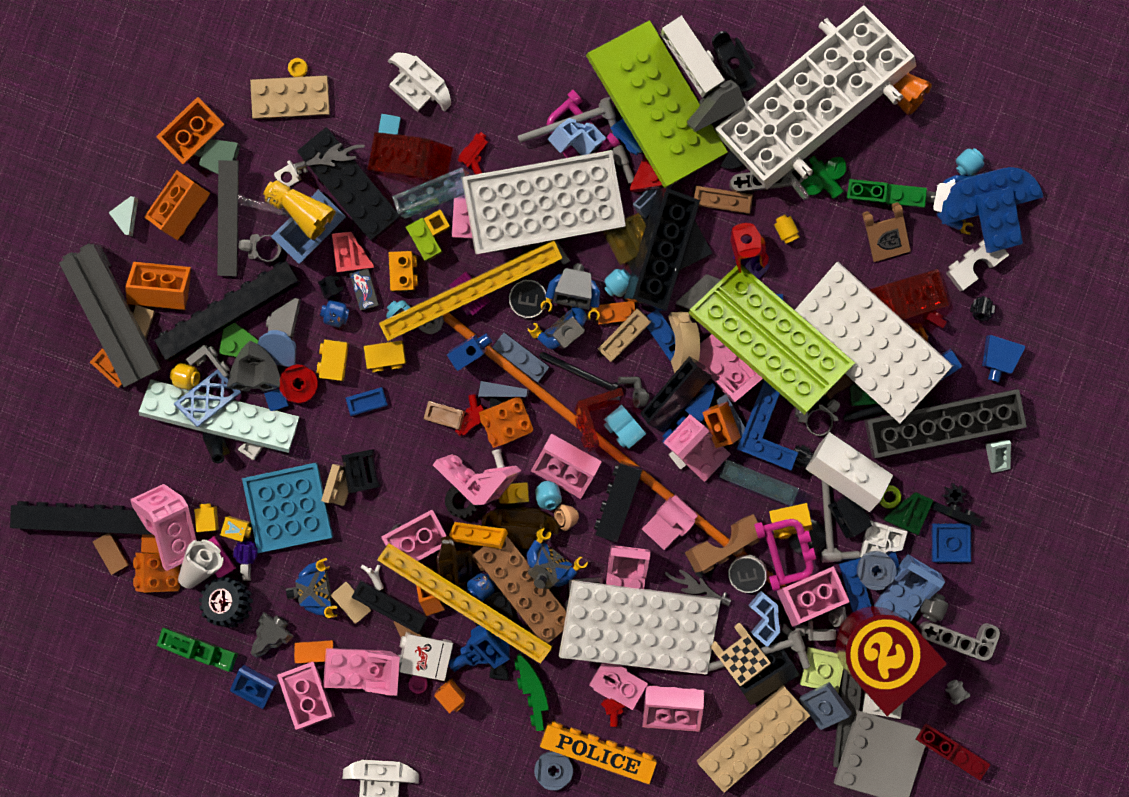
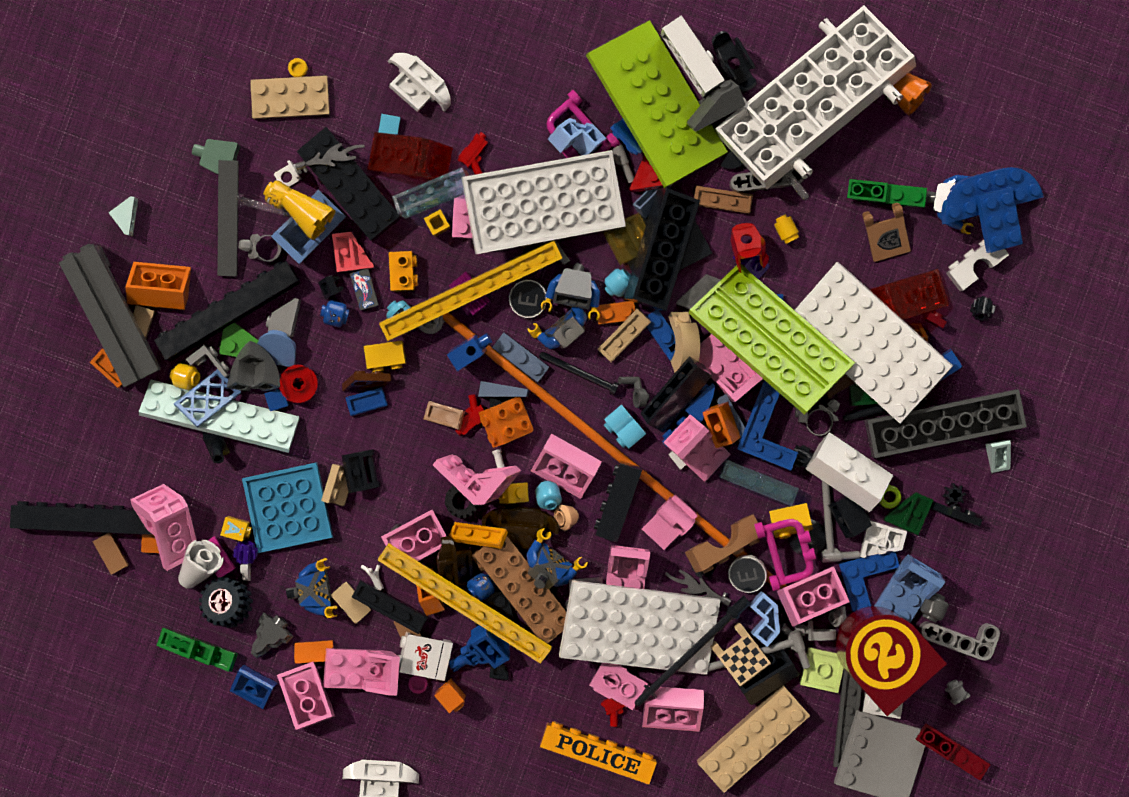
(151, 575): orange bracket -> none
(177, 205): orange slope -> none
(190, 130): orange slope -> none
(206, 518): yellow brick -> none
(250, 450): white tile -> none
(333, 360): yellow brick -> none
(366, 380): none -> reddish brown wing
(424, 239): lime brick -> none
(531, 683): green slope -> none
(560, 778): sand blue plate -> none
(584, 419): clear red bracket -> none
(605, 109): light grey bar -> none
(731, 614): none -> black bar
(825, 176): green plant -> none
(825, 706): sand blue plate -> none
(883, 578): sand blue plate -> none
(951, 542): blue tile -> none
(970, 162): medium azure head -> none
(1001, 356): blue torso -> none

